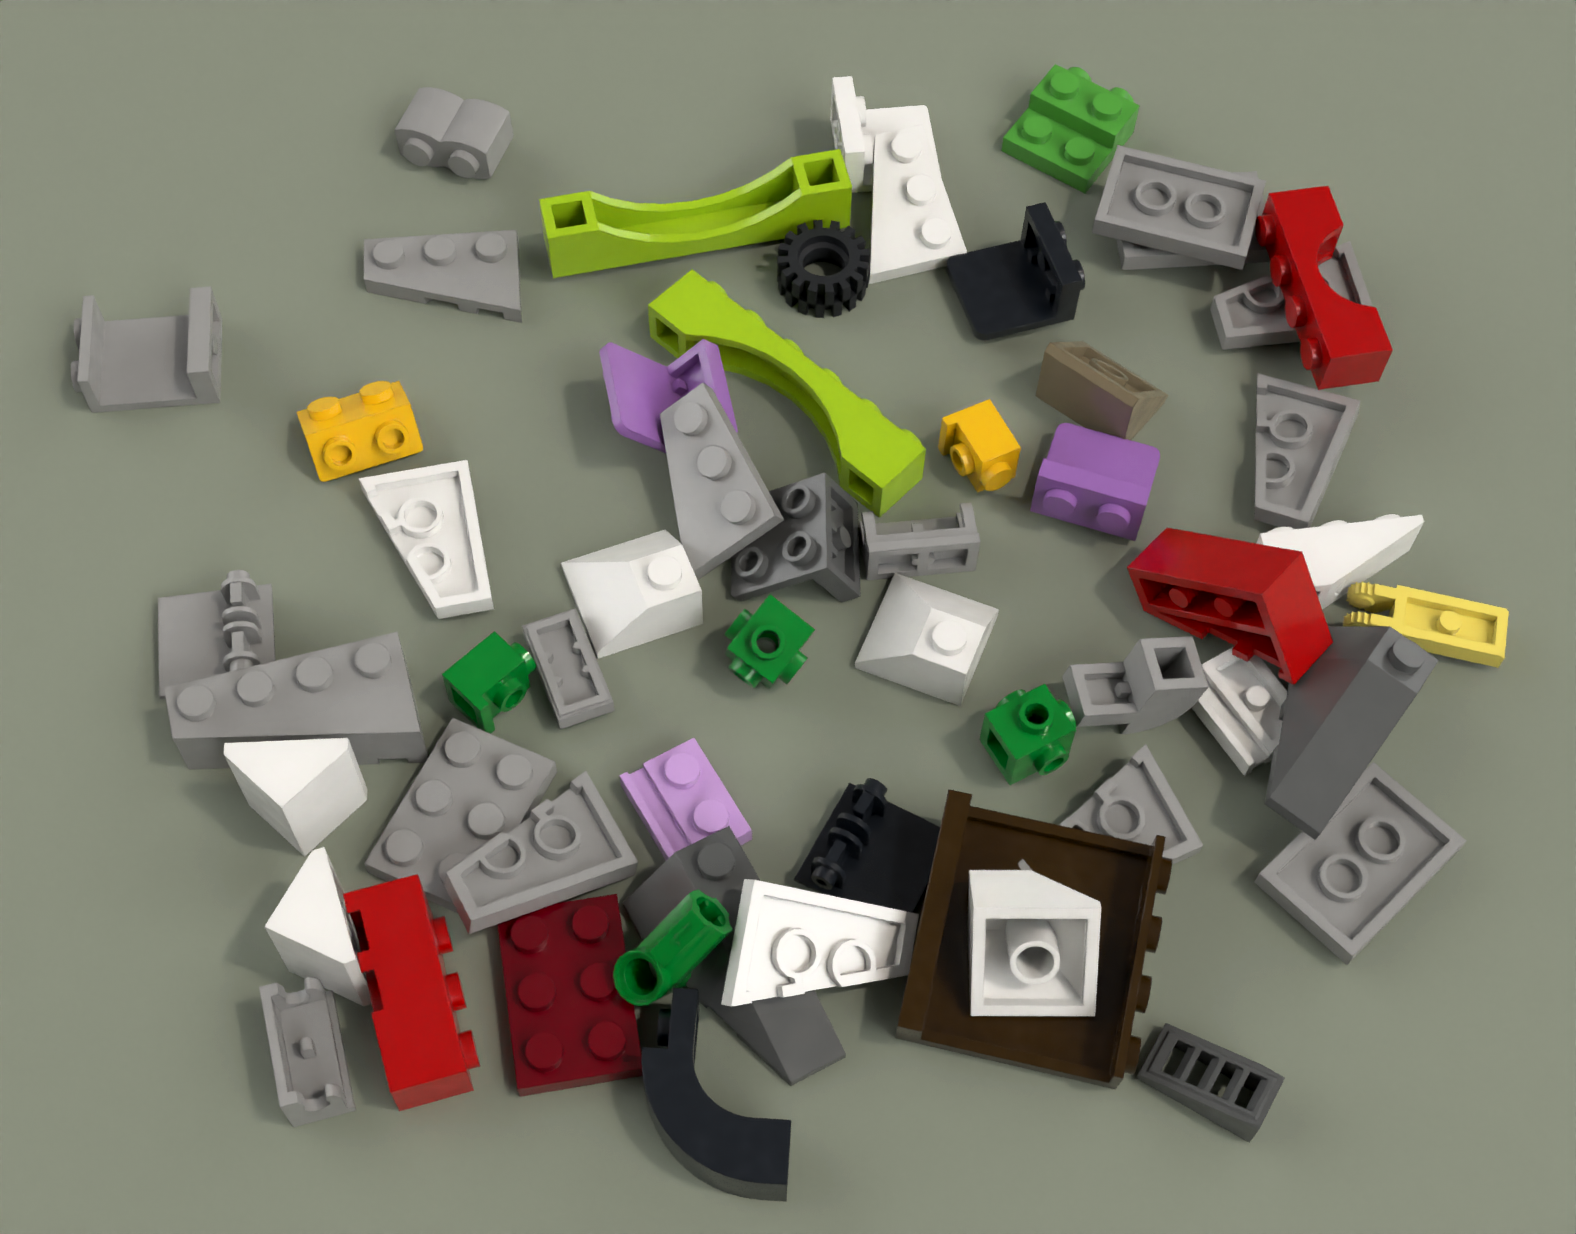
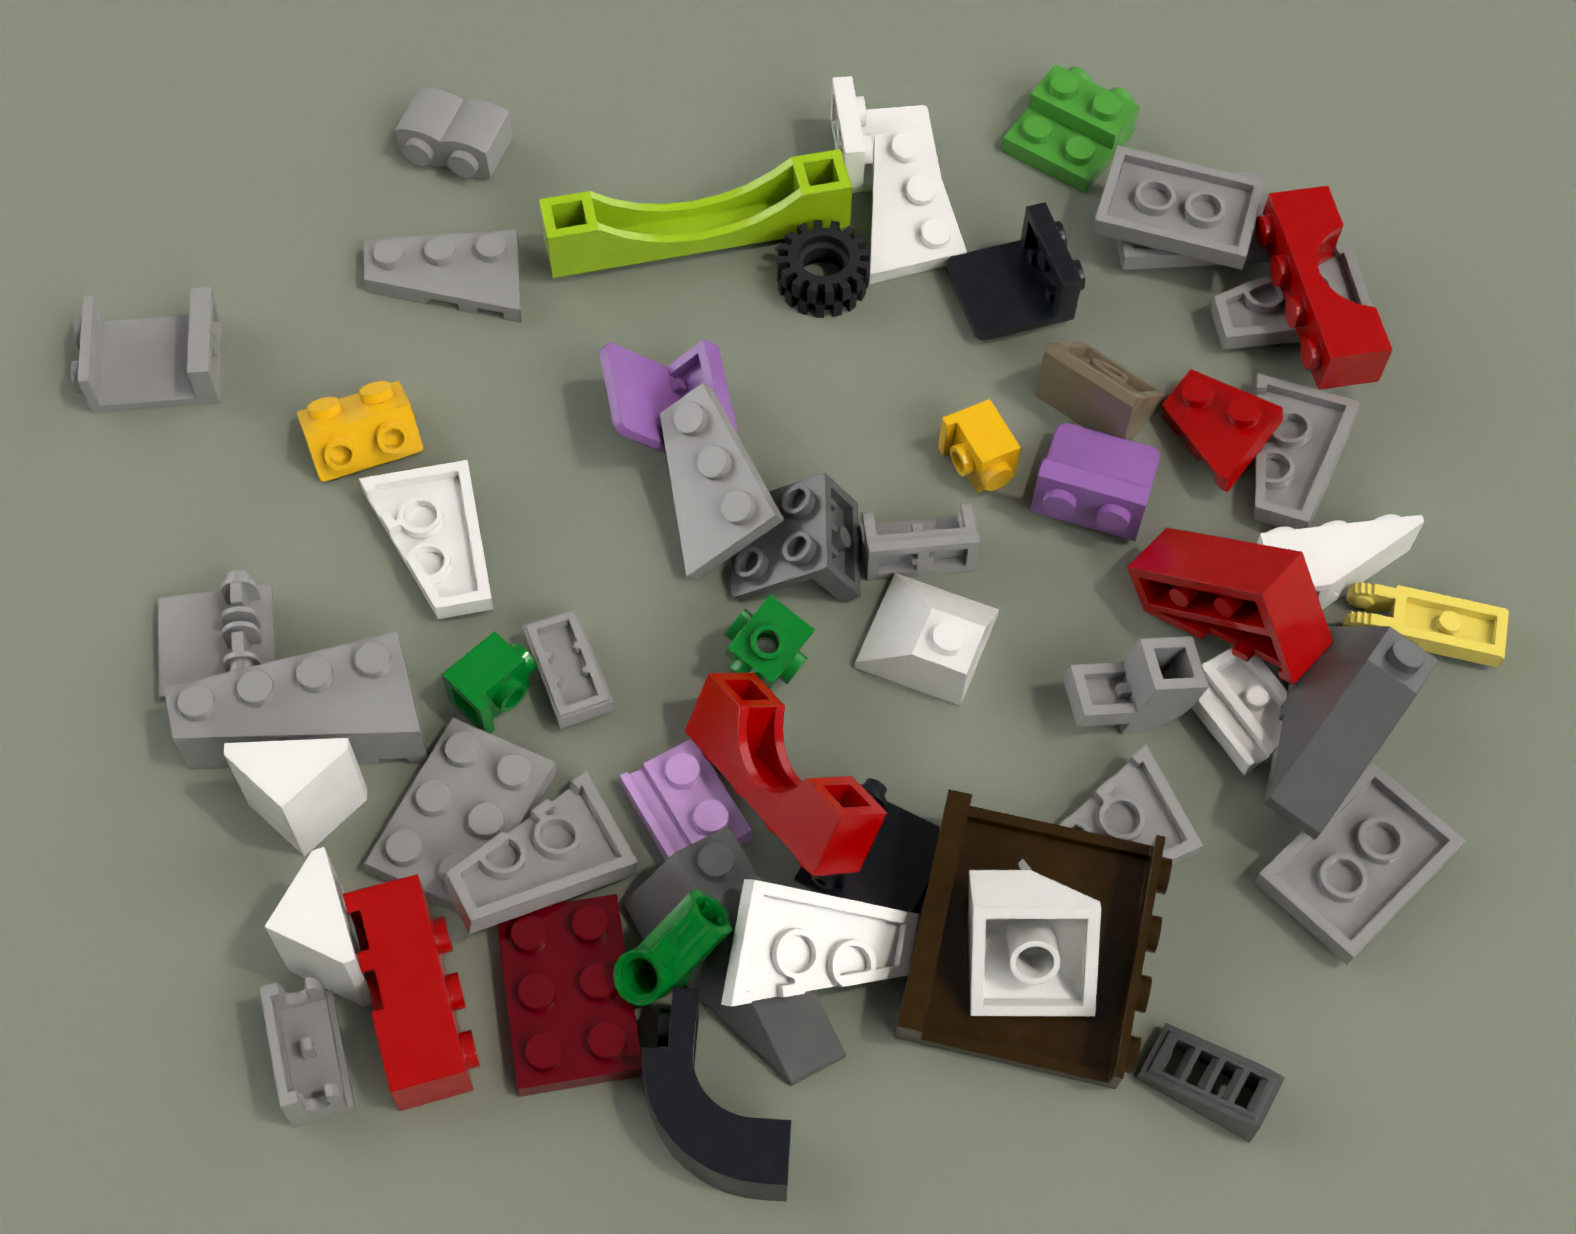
(635, 592): white slope -> none
(820, 819): none -> red arch
(871, 454): lime arch -> none
(1028, 733): green brick -> none
(1220, 424): none -> red wing

